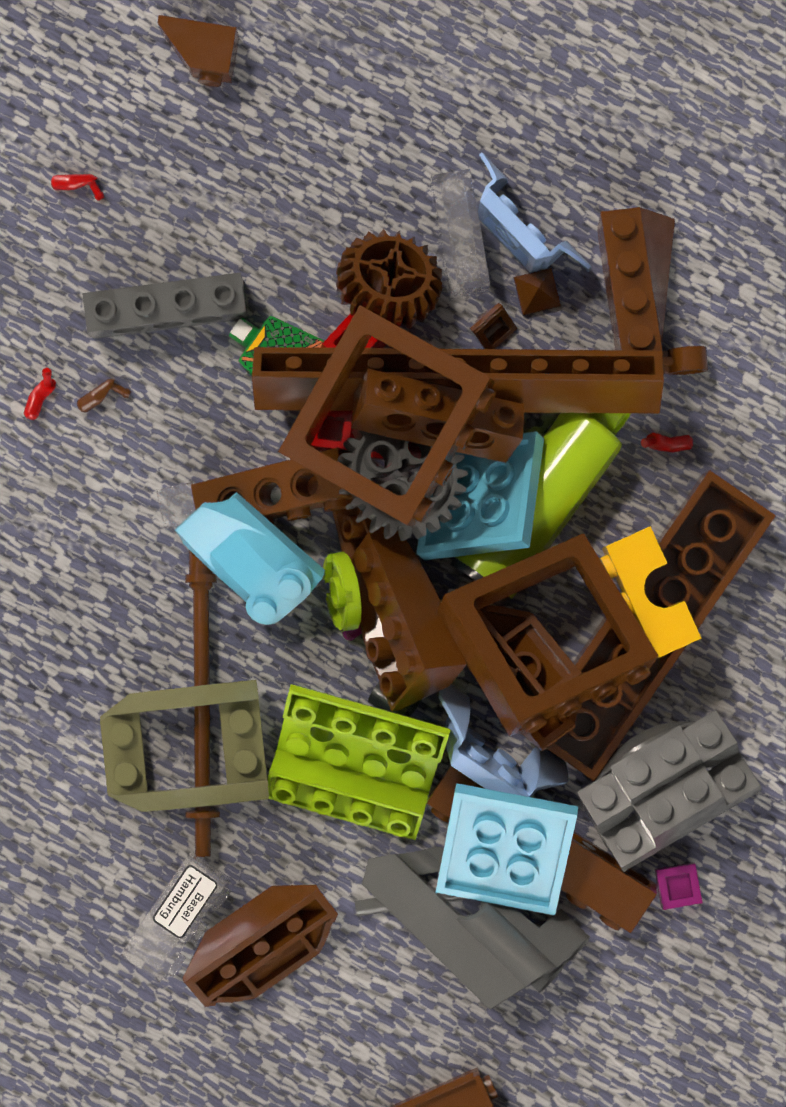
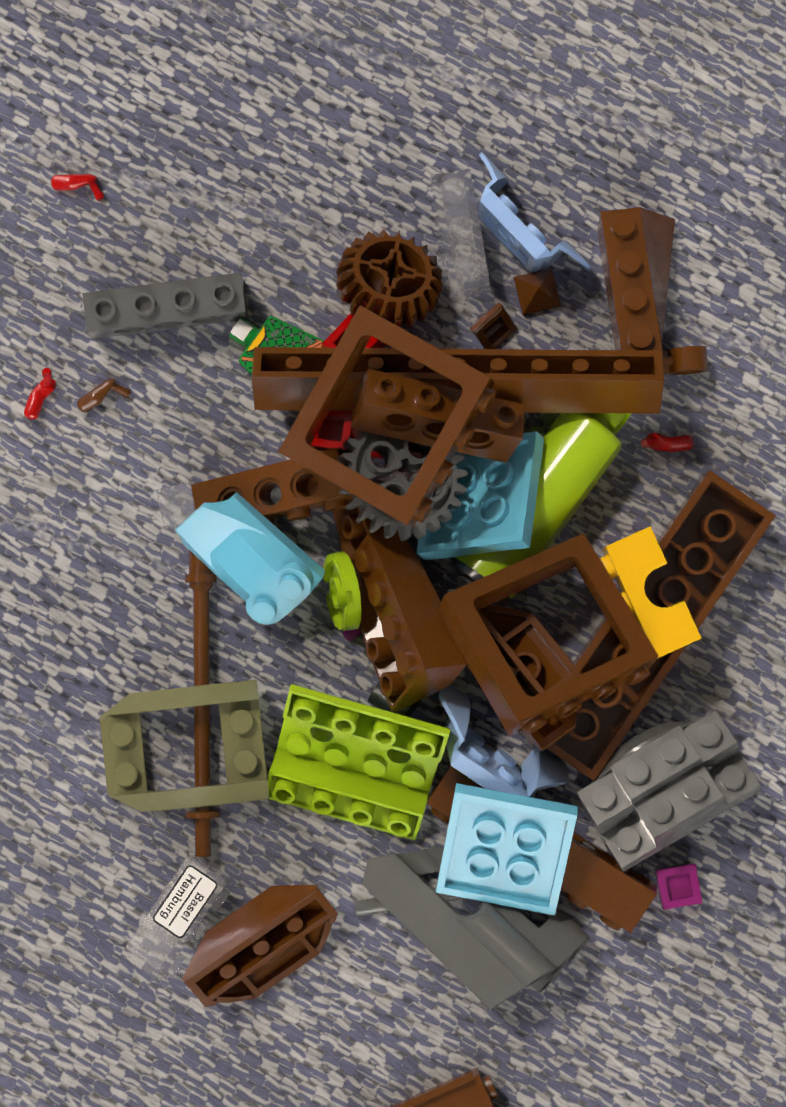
(203, 47): reddish brown slope -> none

